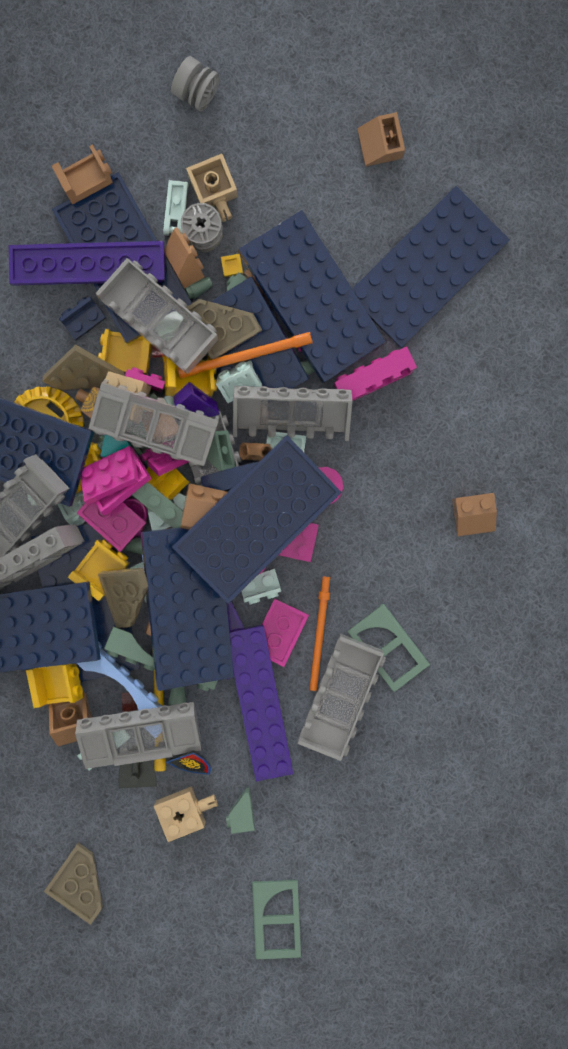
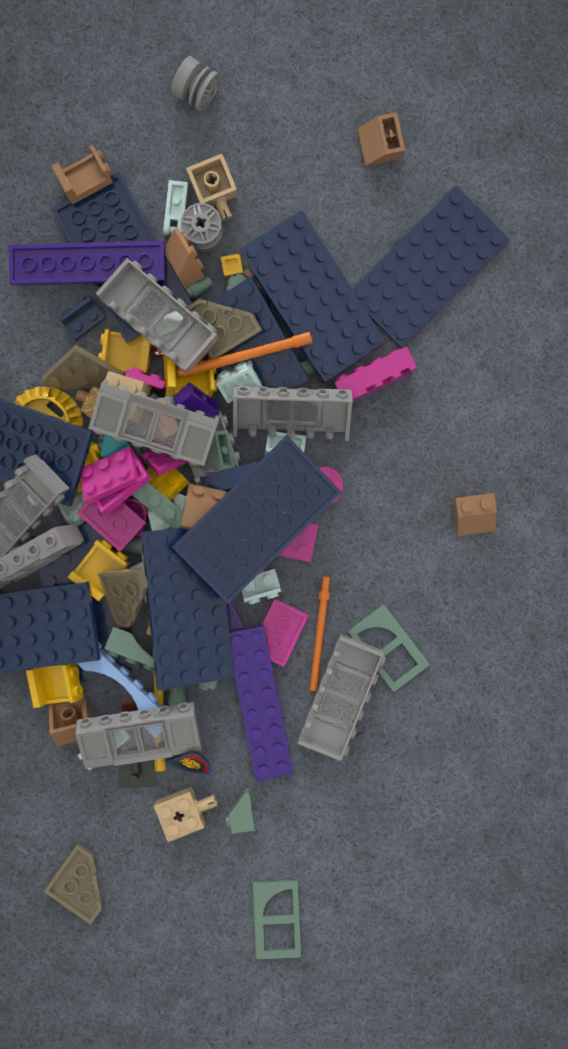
(253, 451): medium nougat piece -> none

